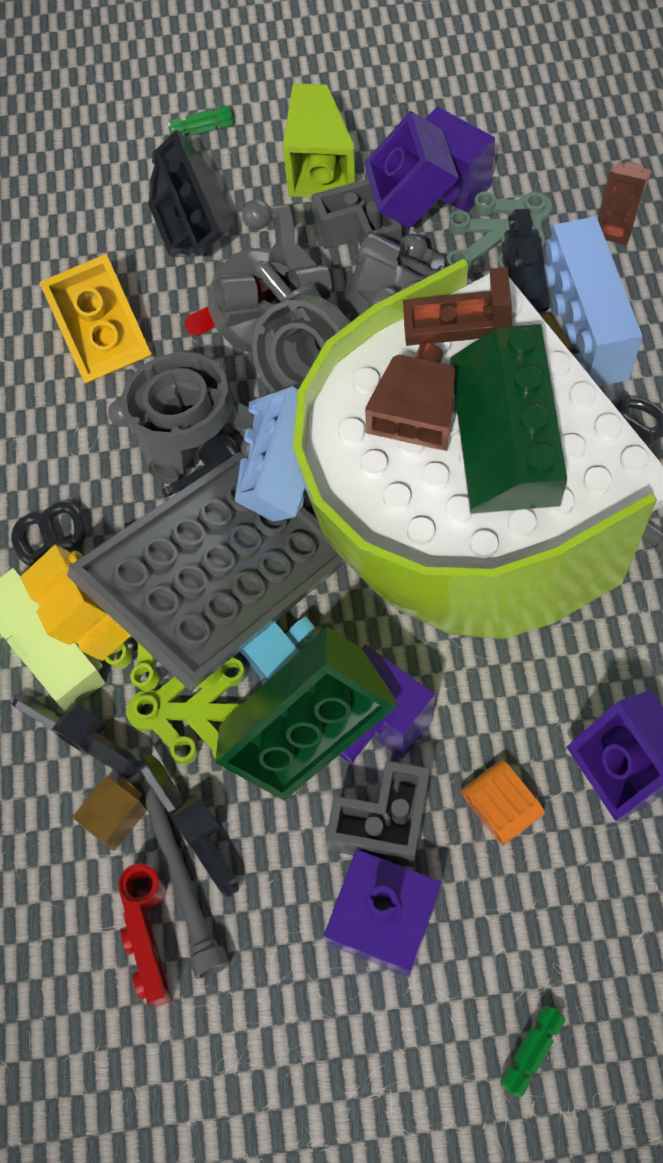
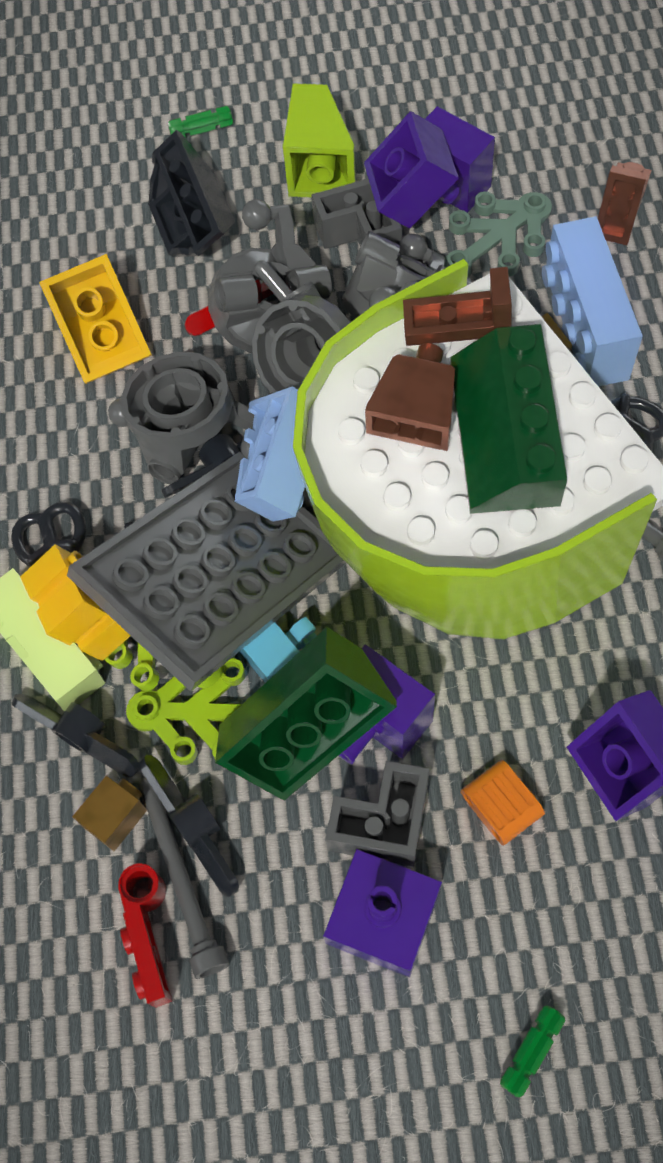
(525, 259): black hinge -> none

